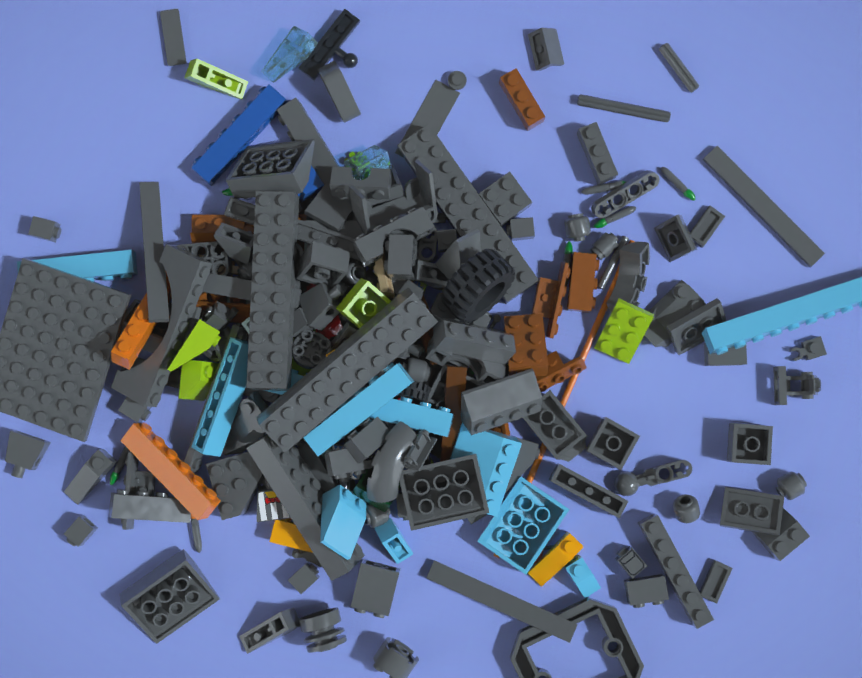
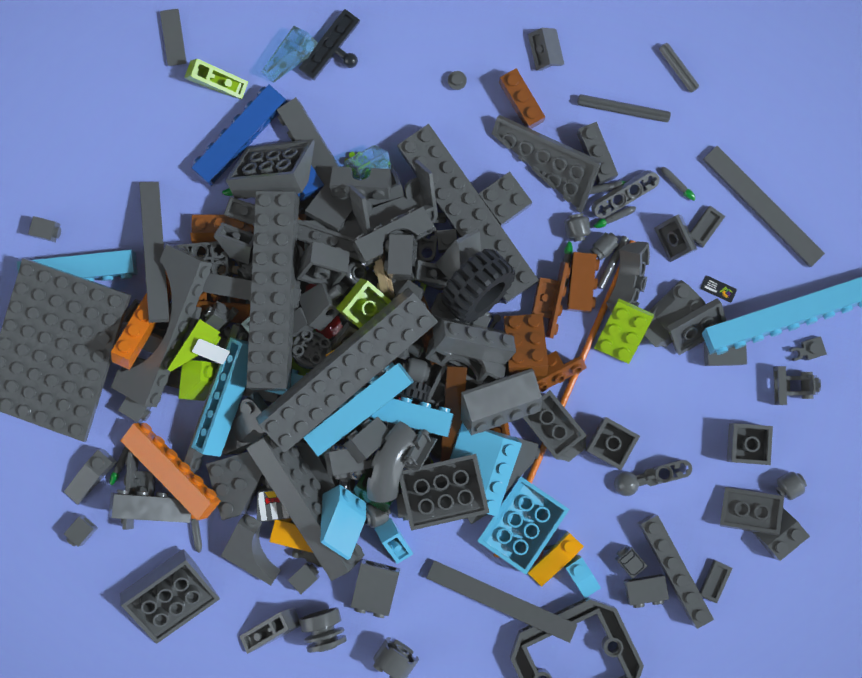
(24, 452): dark grey torso -> none
(210, 351): none -> white sticker
(246, 551): none -> dark grey arch
(339, 91): dark grey beam -> none
(433, 109): dark grey sticker -> none
(521, 229): dark grey brick -> none
(554, 162): none -> dark grey wing
(588, 490): dark grey brick -> none
(686, 508): dark grey head -> none
(718, 289): none -> black sticker

